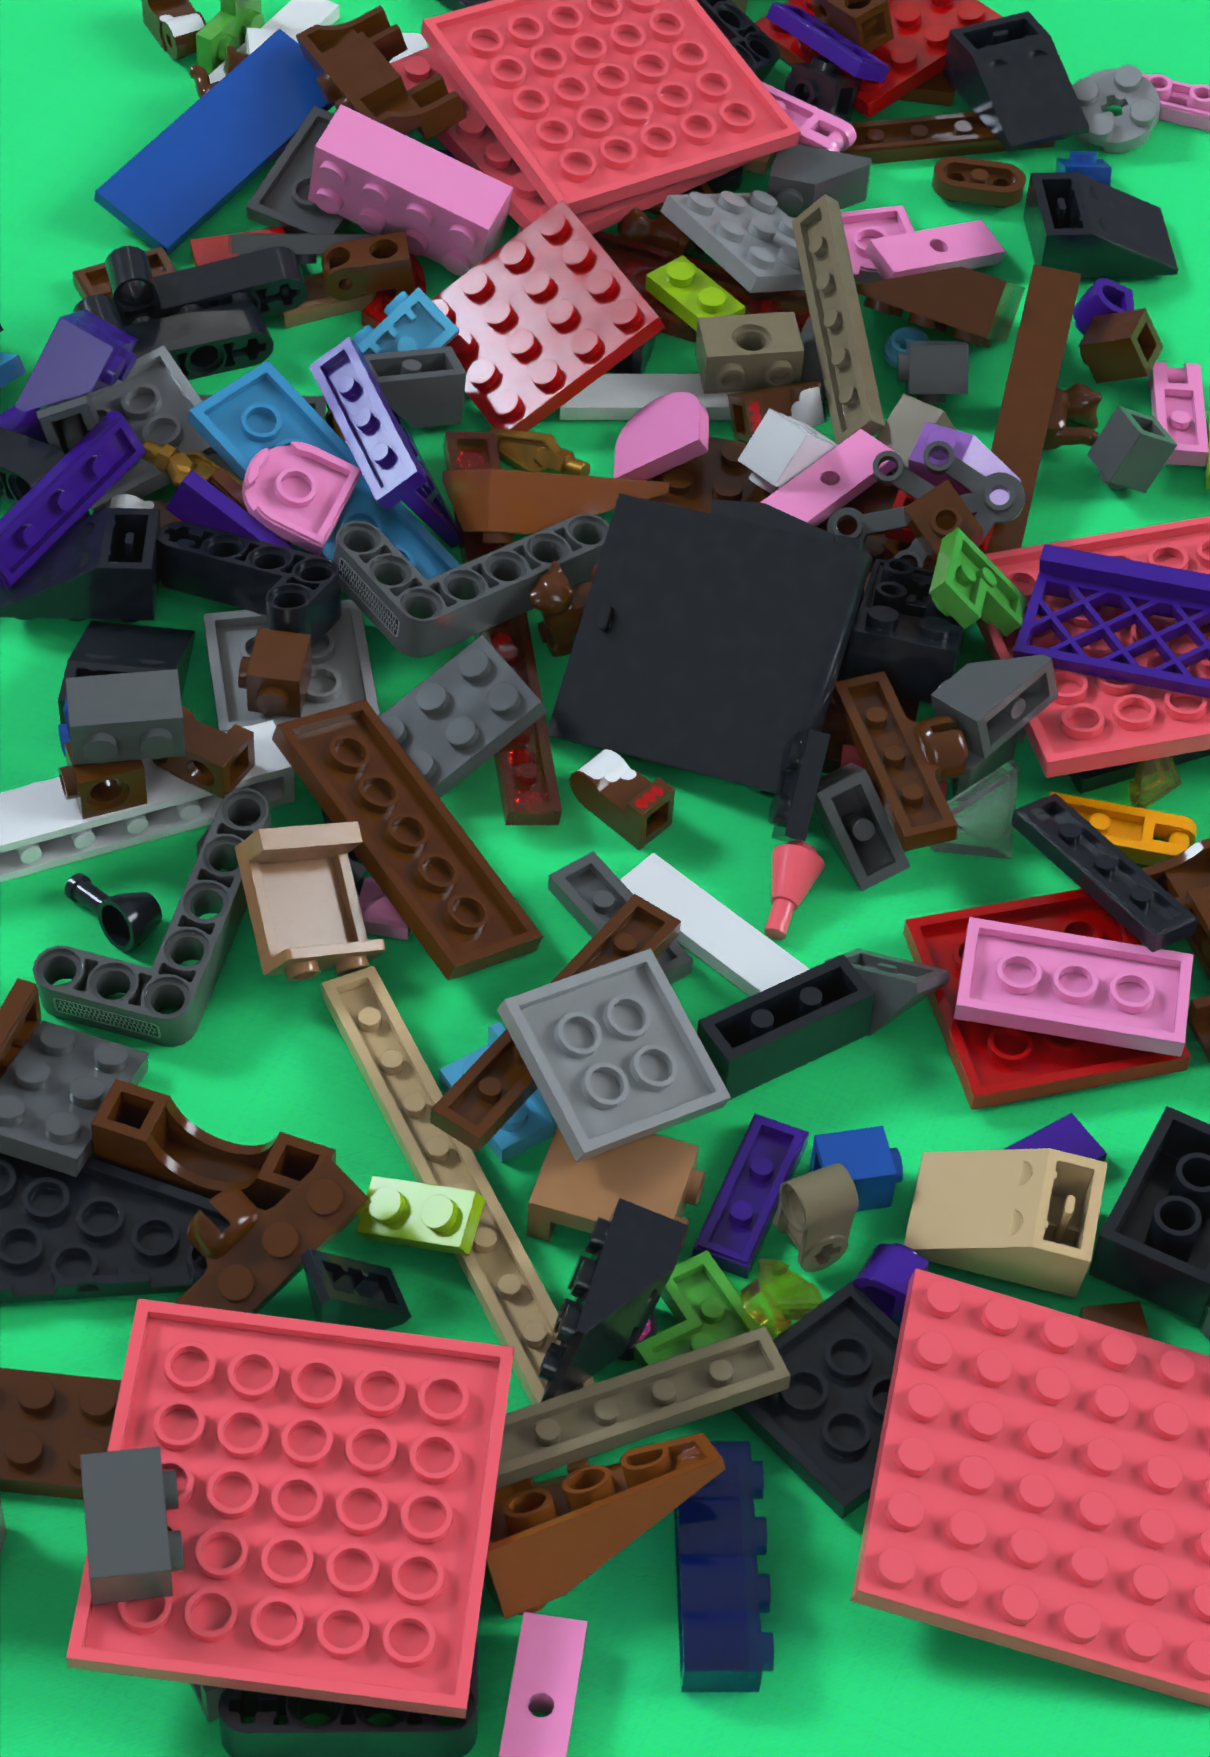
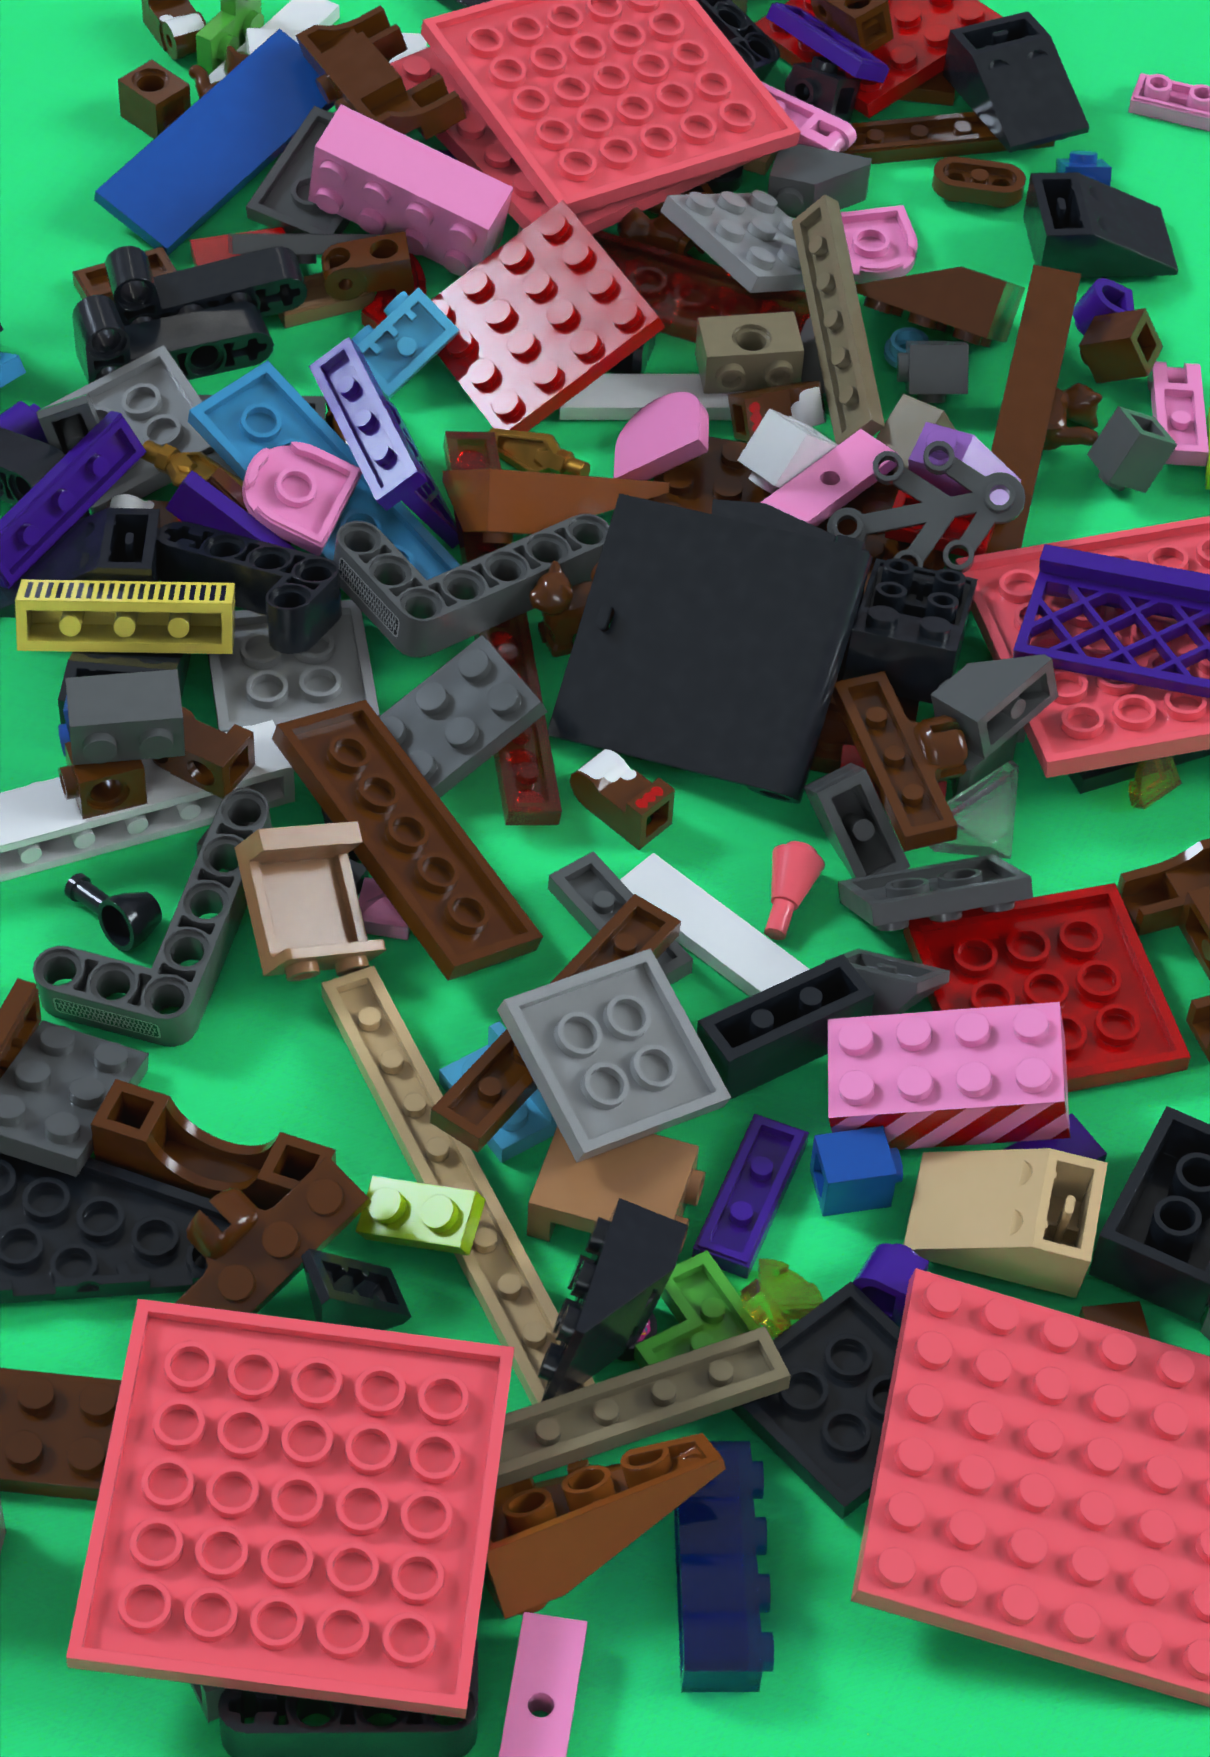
(78, 360): dark purple slope -> none
(125, 616): none -> light yellow brick
(127, 1525): dark grey brick -> none
(152, 98): none -> brick
(277, 672): reddish brown brick -> none
(422, 385): dark grey slope -> none
(690, 292): lime plate -> none
(793, 807): black plate -> none
(818, 1215): dark tan piece -> none
(935, 249): bright pink tile -> none
(935, 891): none -> dark grey plate
(939, 514): reddish brown brick -> none
(951, 1075): none -> bright pink brick
(973, 587): bright green plate -> none
(1074, 986): bright pink plate -> none
(1104, 872): black tile -> none
(1122, 88): light grey plate -> none
(1133, 828): light orange plate -> none

